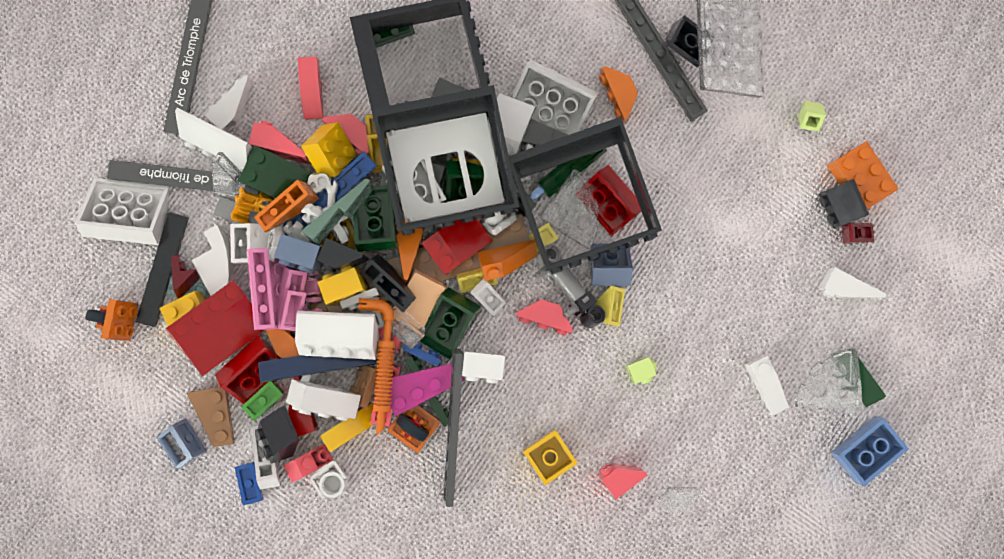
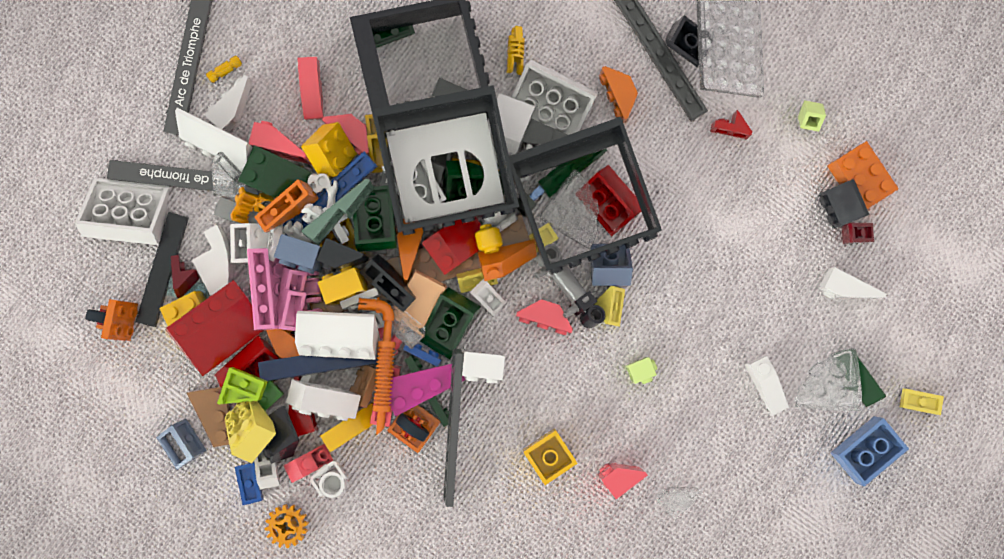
(223, 69): none -> yellow axle
(241, 387): none -> lime wing
(248, 430): none -> light yellow slope
(278, 524): none -> light orange gear
(488, 239): none -> yellow head
(515, 50): none -> yellow hinge
(737, 127): none -> red slope
(921, 401): none -> light yellow plate

